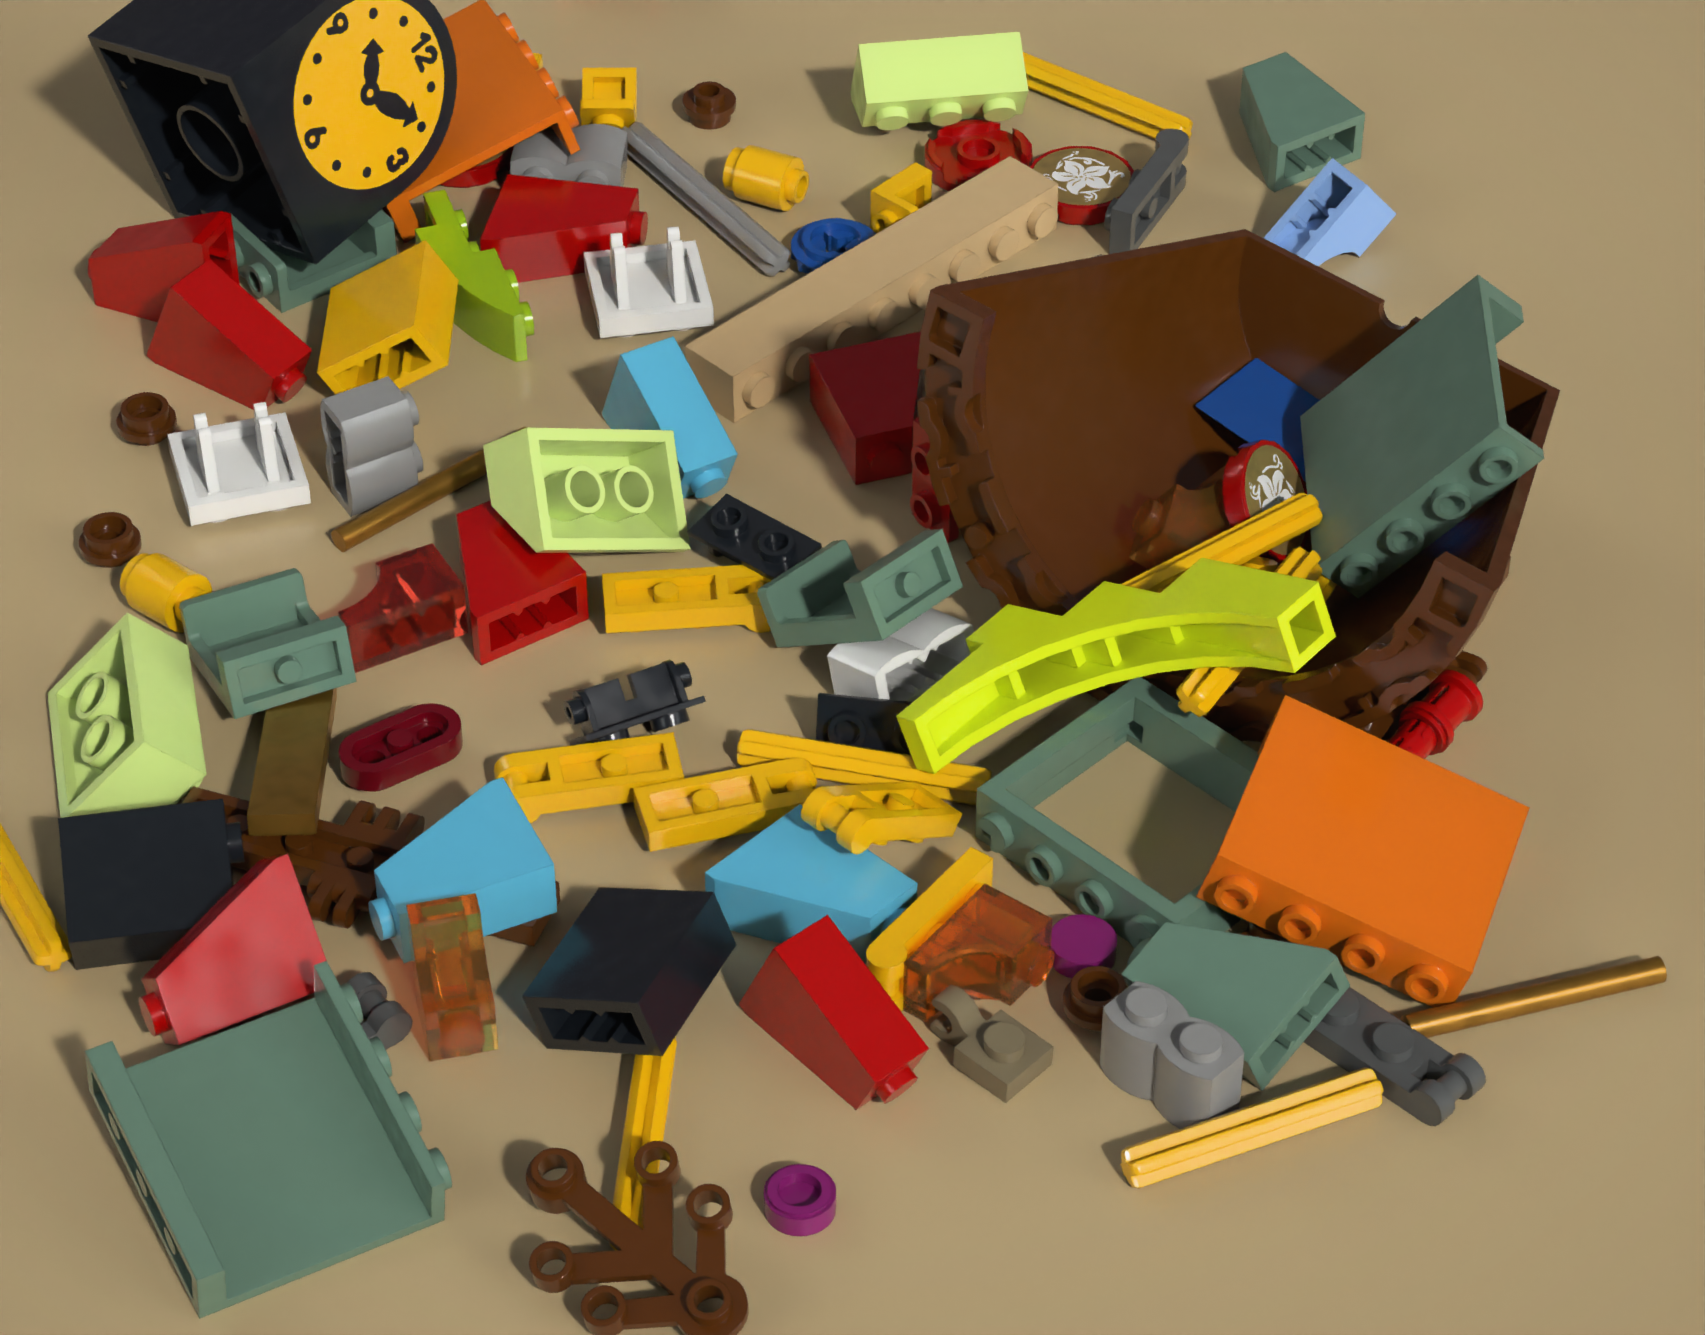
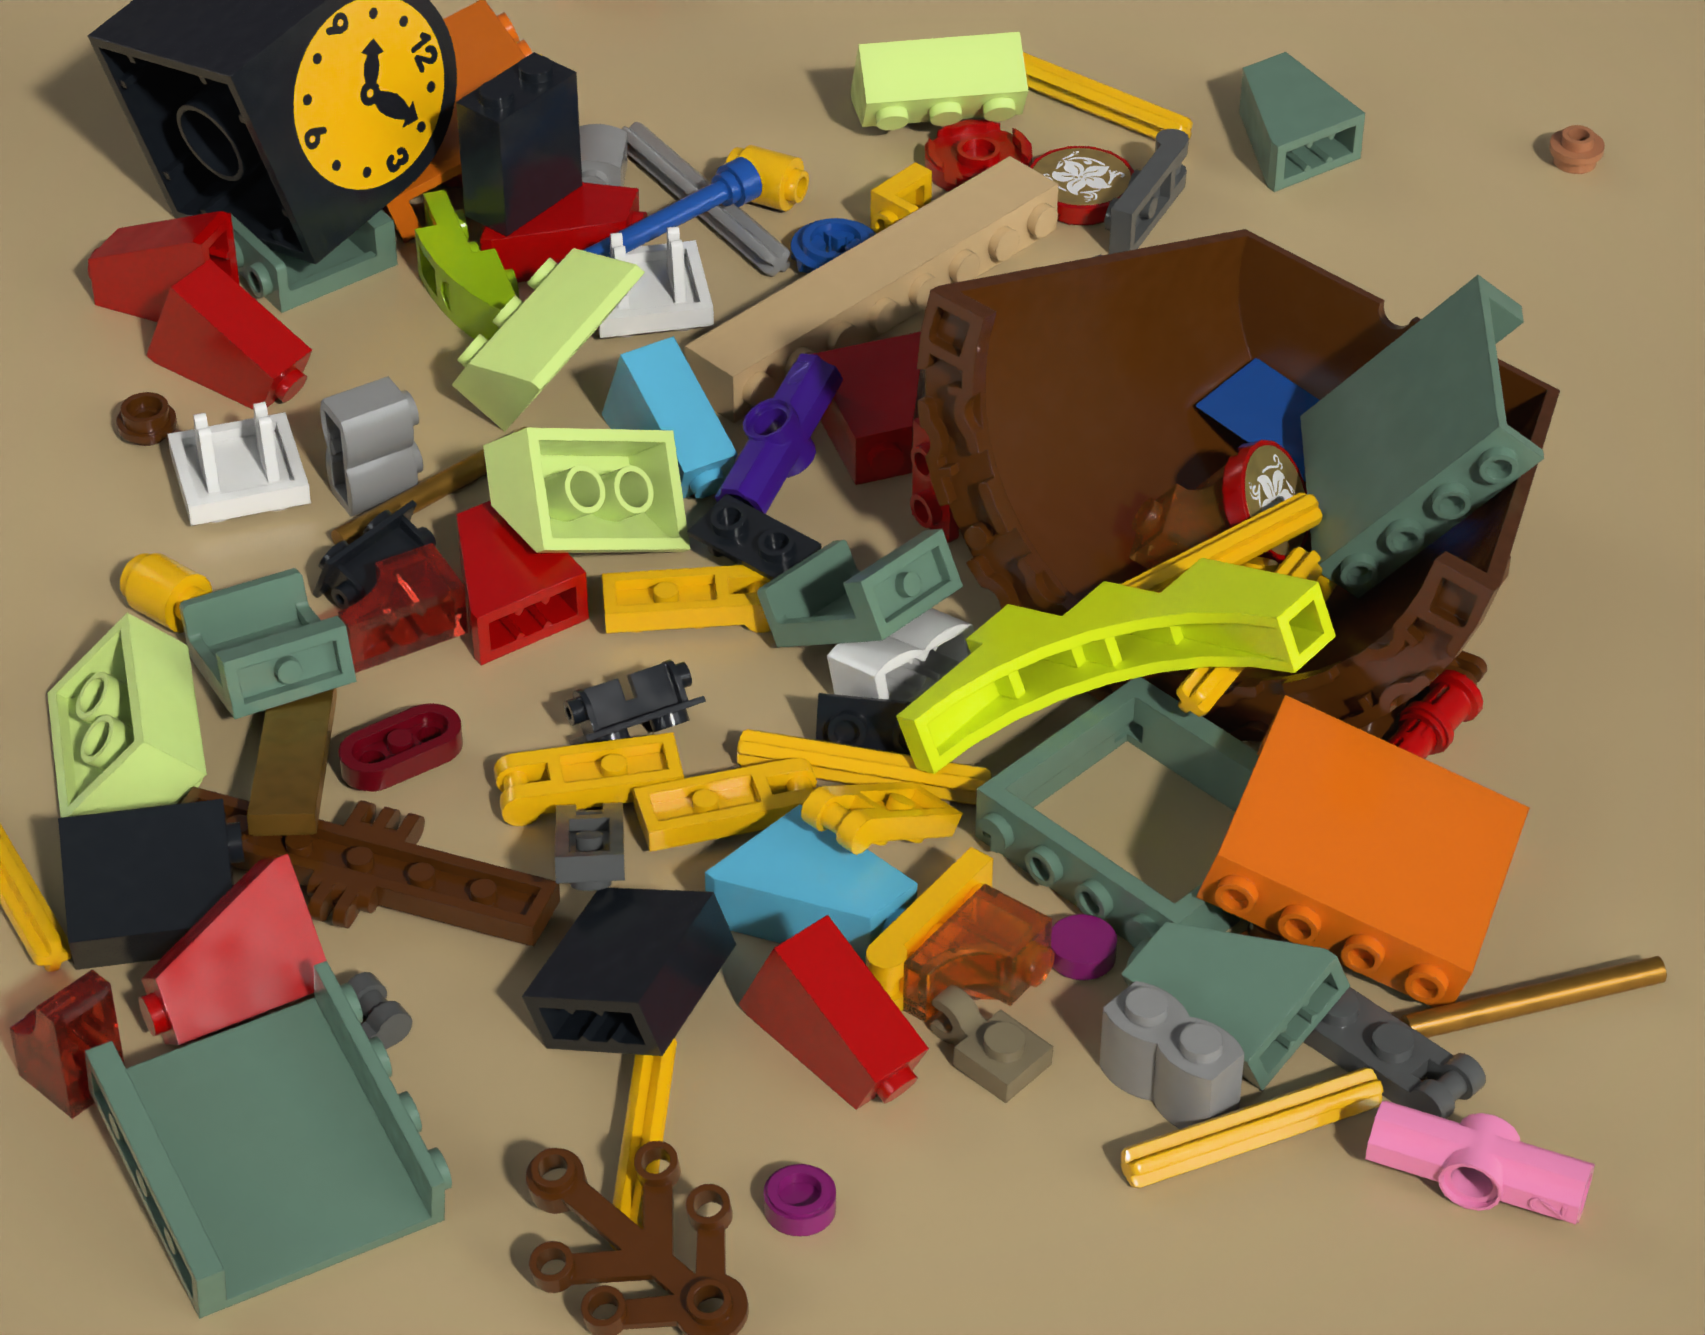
(57, 1033): none -> clear red arch
(109, 540): reddish brown plate -> none
(352, 567): none -> black hinge
(389, 322): yellow brick -> none
(452, 977): clear orange arch -> none
(473, 849): medium azure slope -> none
(519, 143): none -> black brick
(542, 332): none -> yellowish green slope
(589, 846): none -> dark grey plate
(609, 96): yellow bracket -> none
(709, 105): reddish brown plate -> none
(733, 184): none -> blue piece
(781, 433): none -> dark purple piece
(1089, 993): reddish brown plate -> none
(1331, 217): light blue arch -> none
(1480, 1161): none -> bright pink piece
(1576, 149): none -> nougat plate

